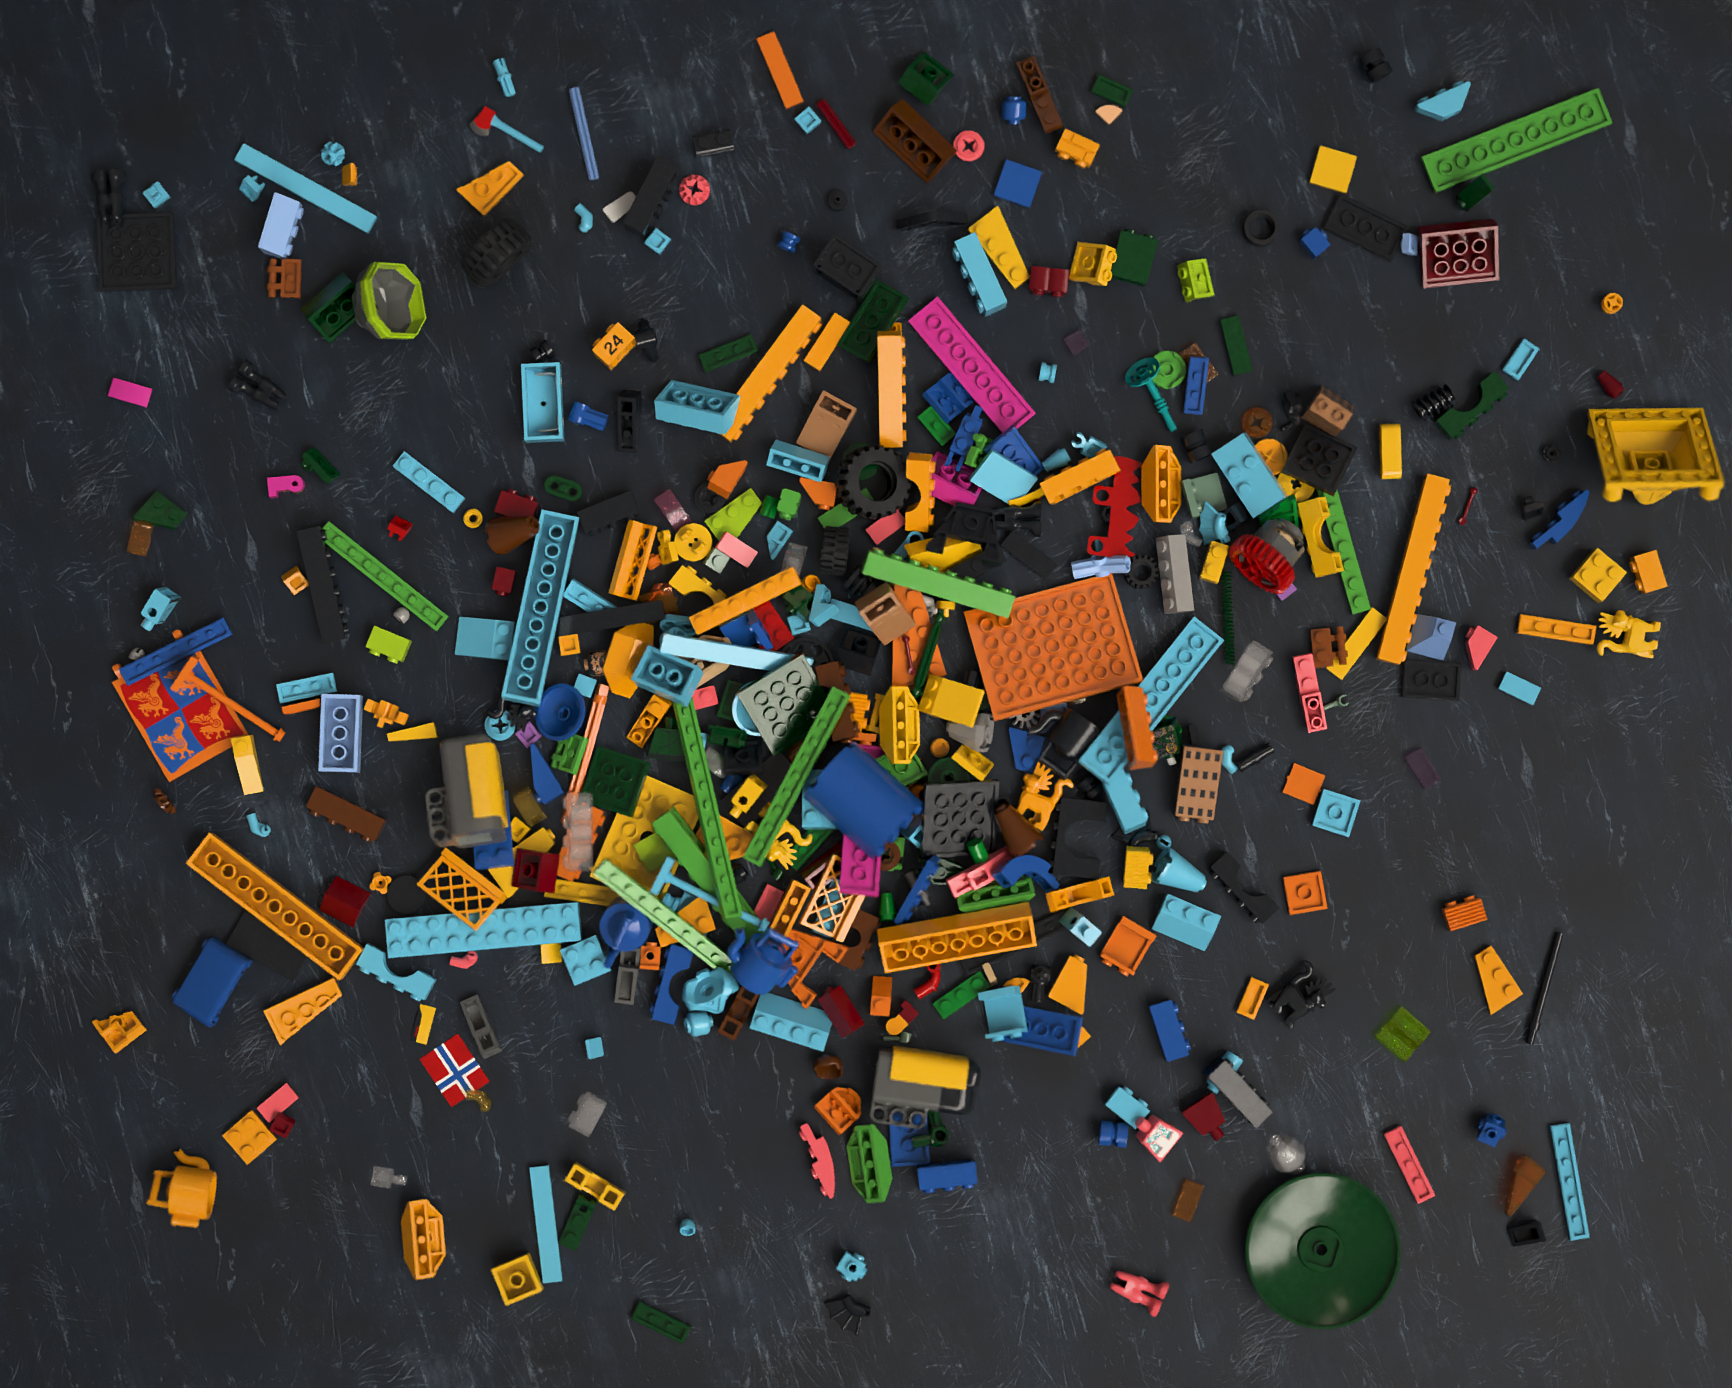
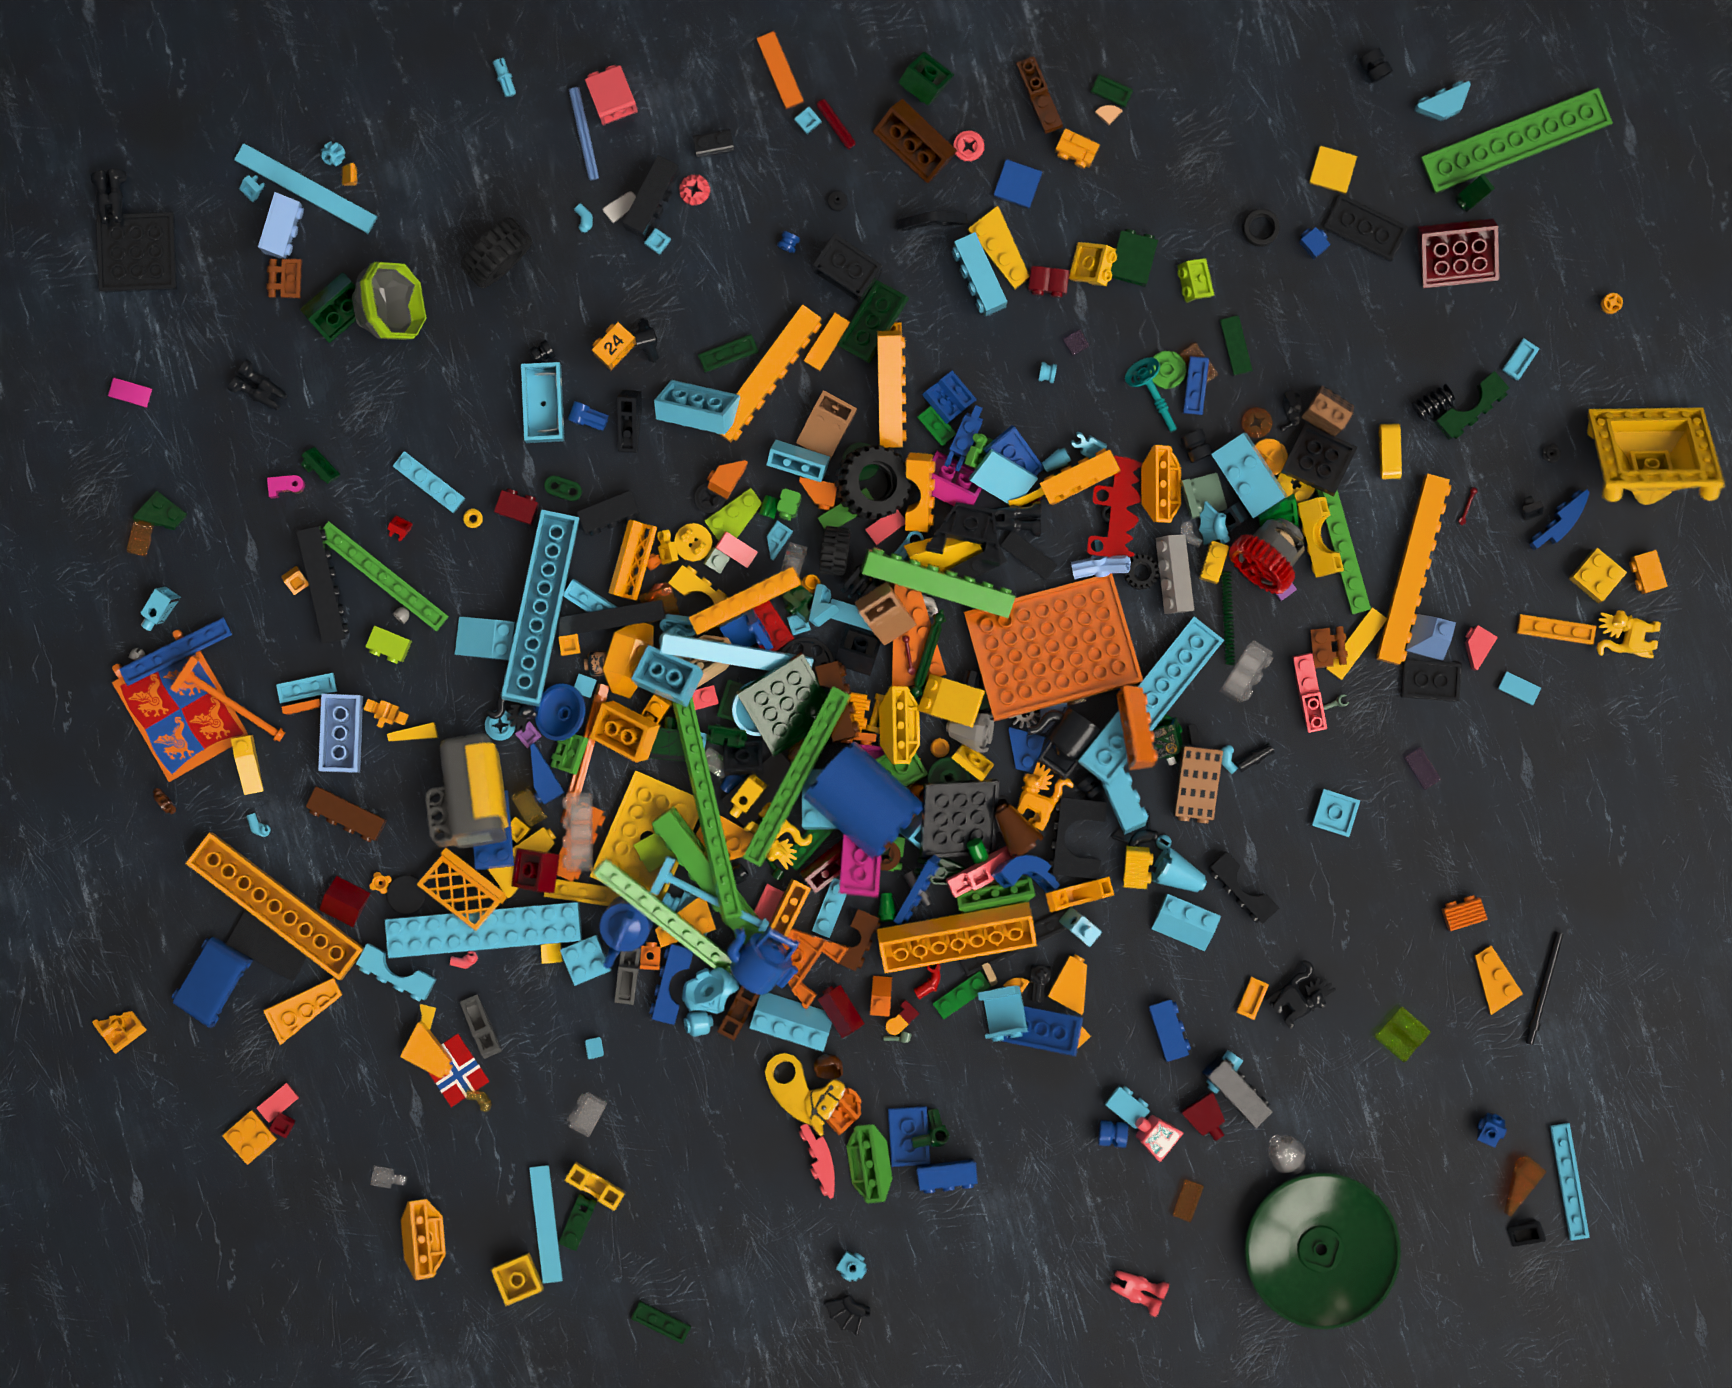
(156, 194): medium azure tile -> none
(189, 1191): light orange piece -> none
(427, 1052): none -> light orange slope
(487, 118): piece -> none
(491, 188): light orange wing -> none
(504, 581): dark red brick -> none
(510, 532): reddish brown cone -> none
(611, 94): none -> coral slope
(616, 781): dark green plate -> none
(624, 731): none -> light orange brick
(672, 510): clear pink slope -> none
(687, 1227): medium azure hinge -> none
(808, 1106): none -> yellow animal
(847, 914): light orange fence -> none
(922, 1081): piece -> none
(946, 605): yellow tile -> none
(971, 366): dark pink plate -> none
(1013, 109): blue head -> none
(1126, 946): orange panel -> none
(1303, 783): orange piece -> none
(1304, 892): orange tile -> none
(1409, 244): light blue plate -> none
(1409, 1164): coral tile -> none
(1611, 385): dark red cone -> none

